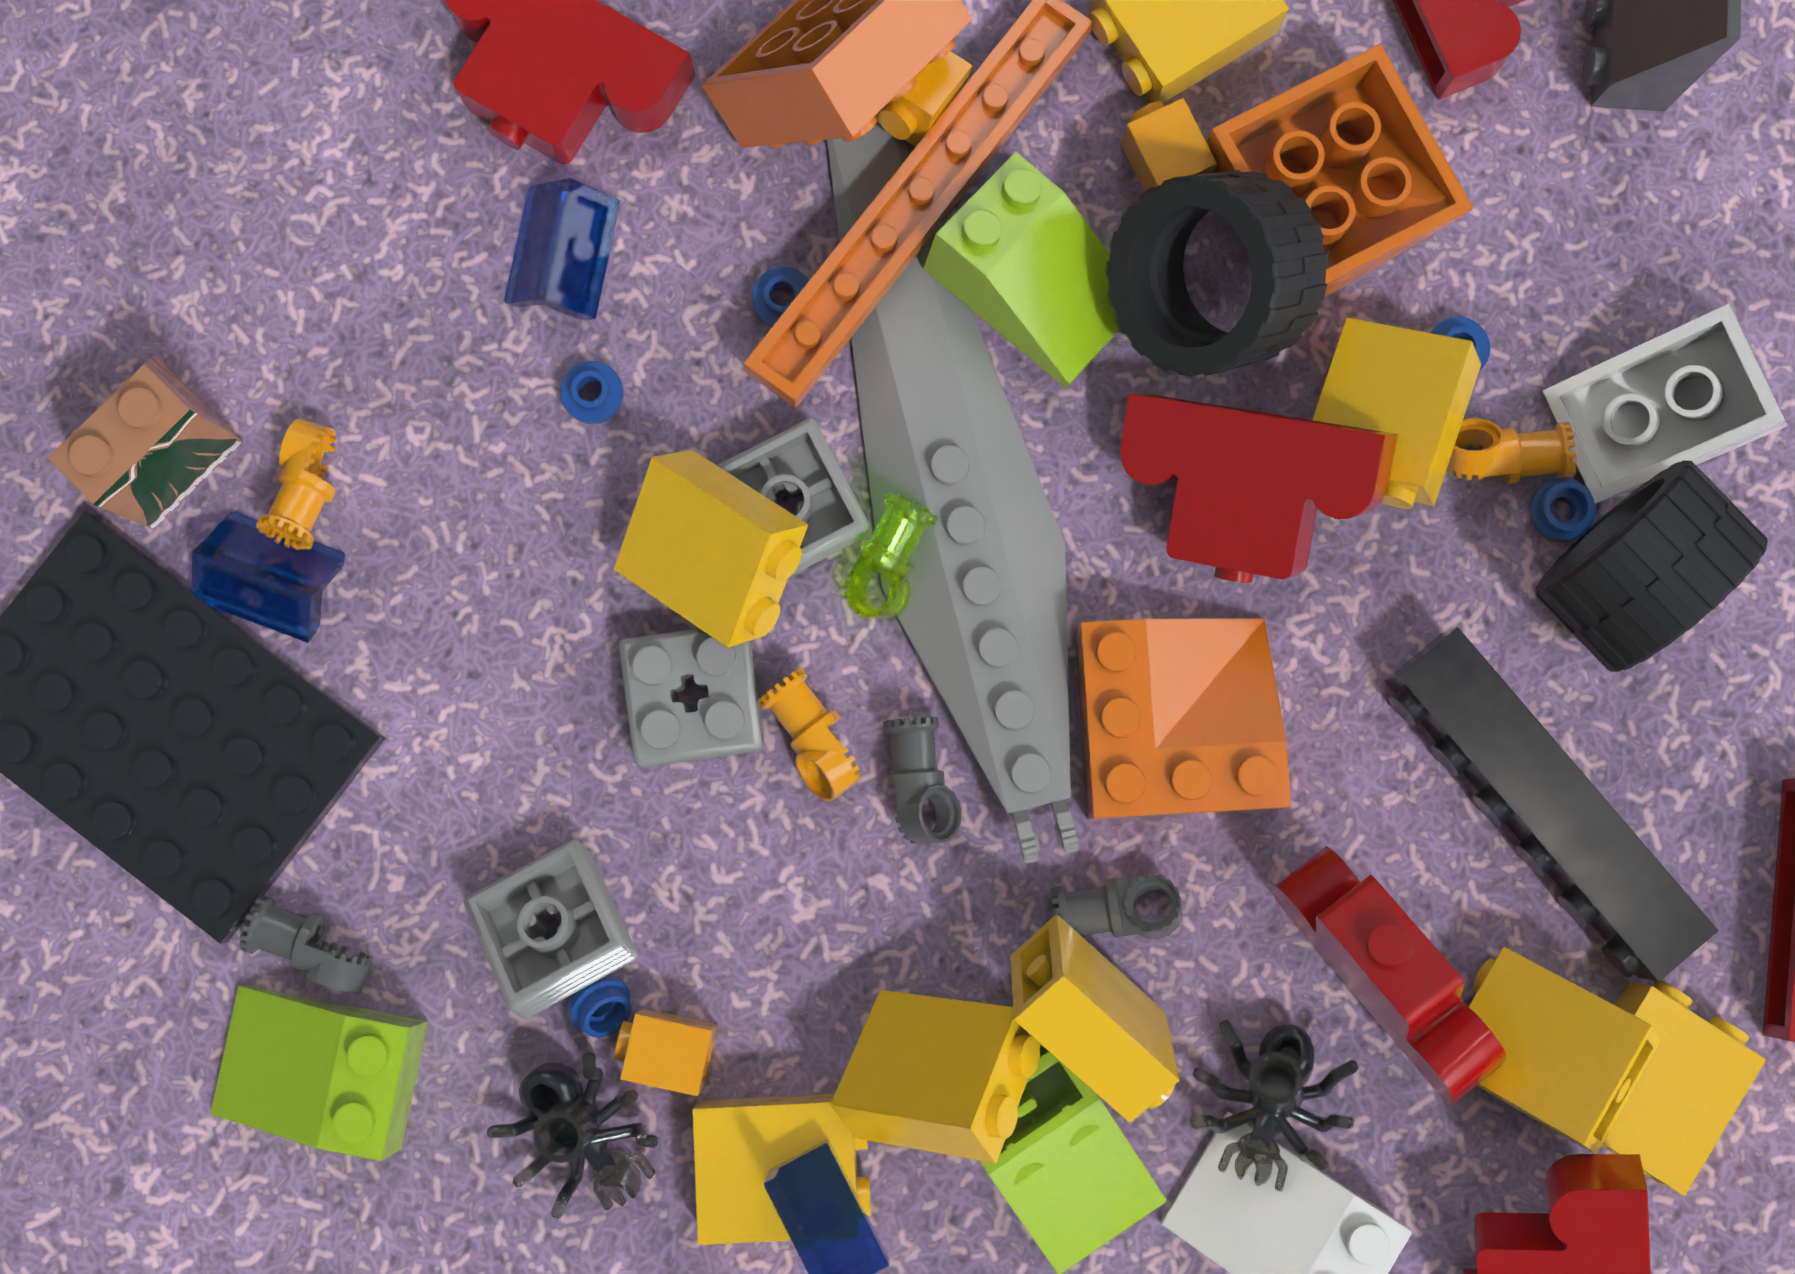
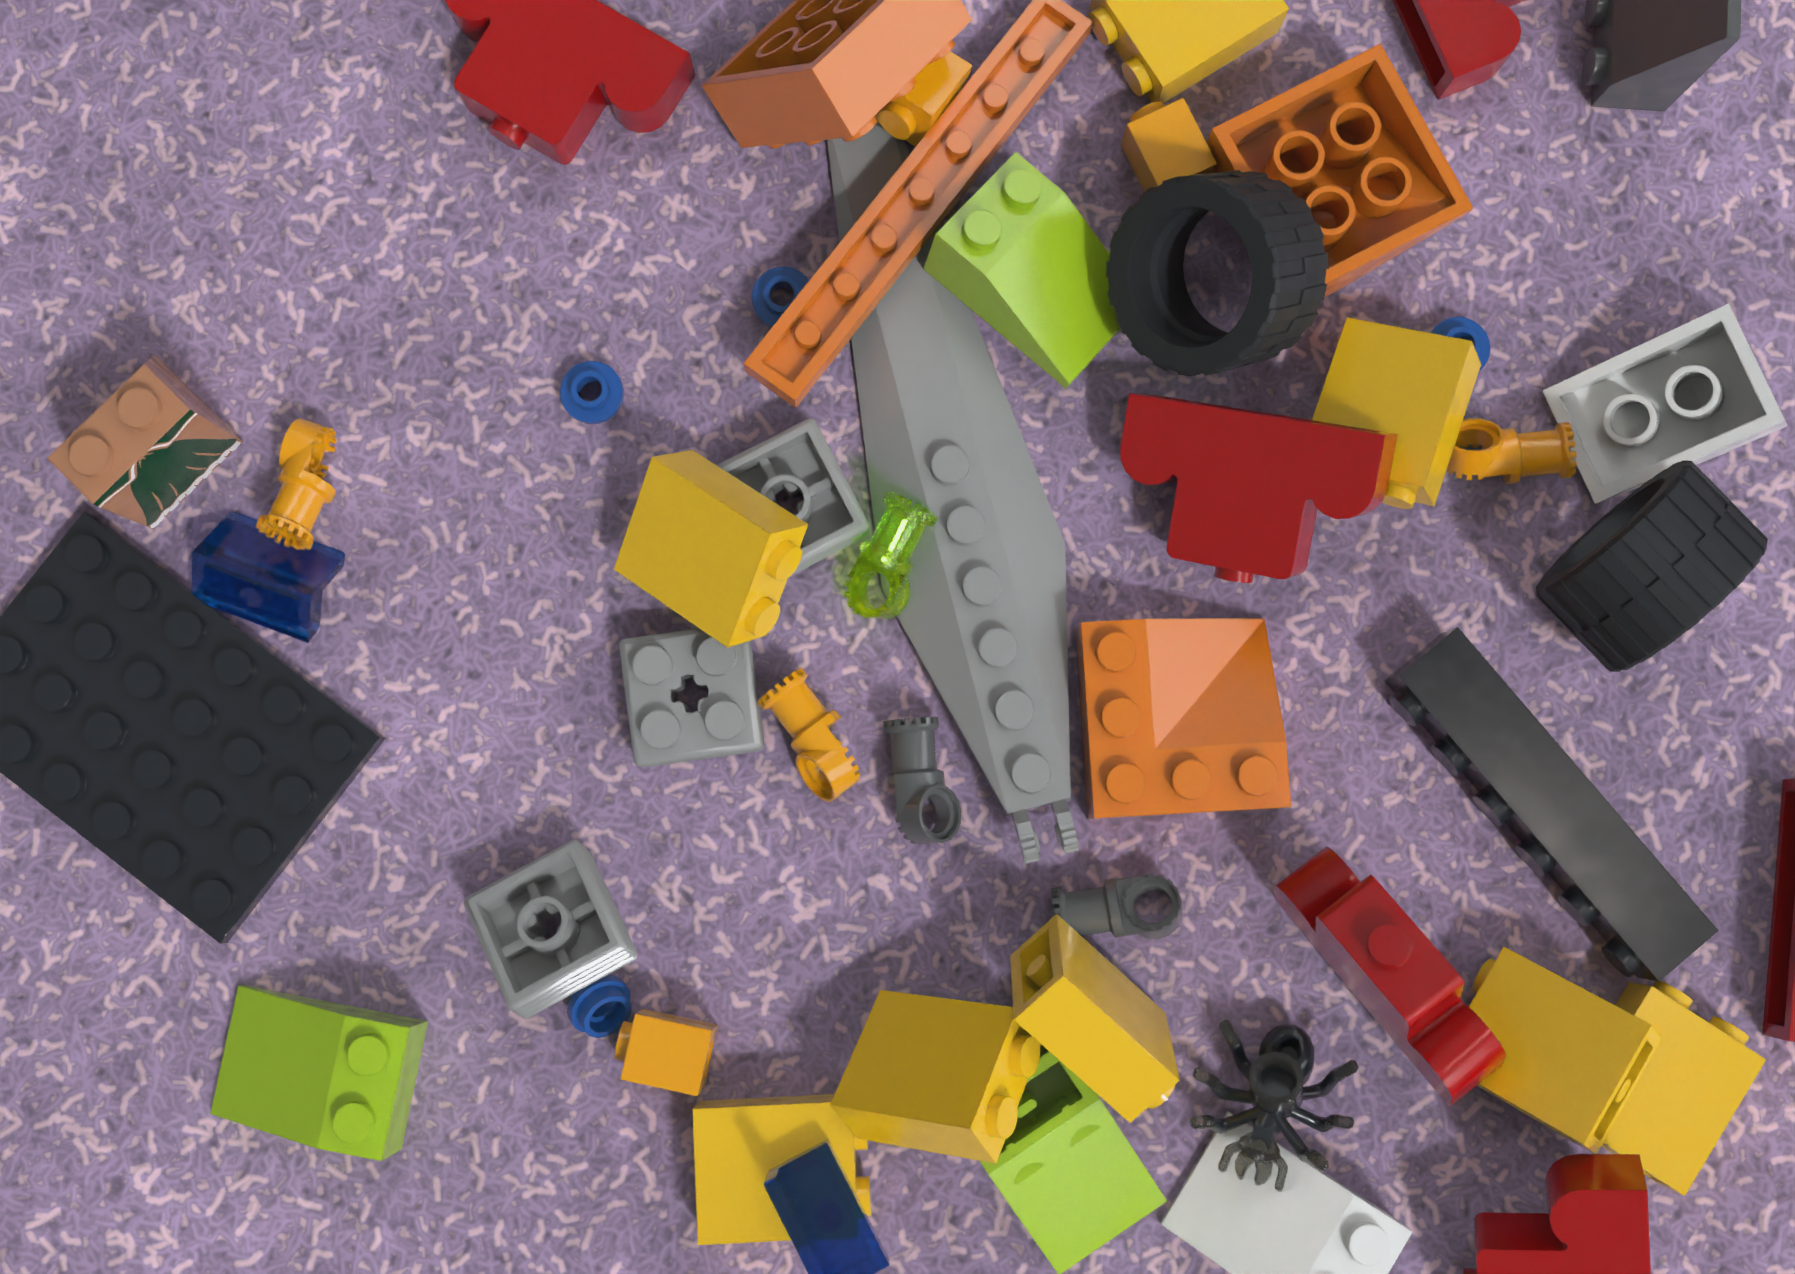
(300, 941): dark grey connector -> none
(563, 248): clear blue panel -> none
(569, 1129): animal -> none
(1580, 503): blue plate -> none

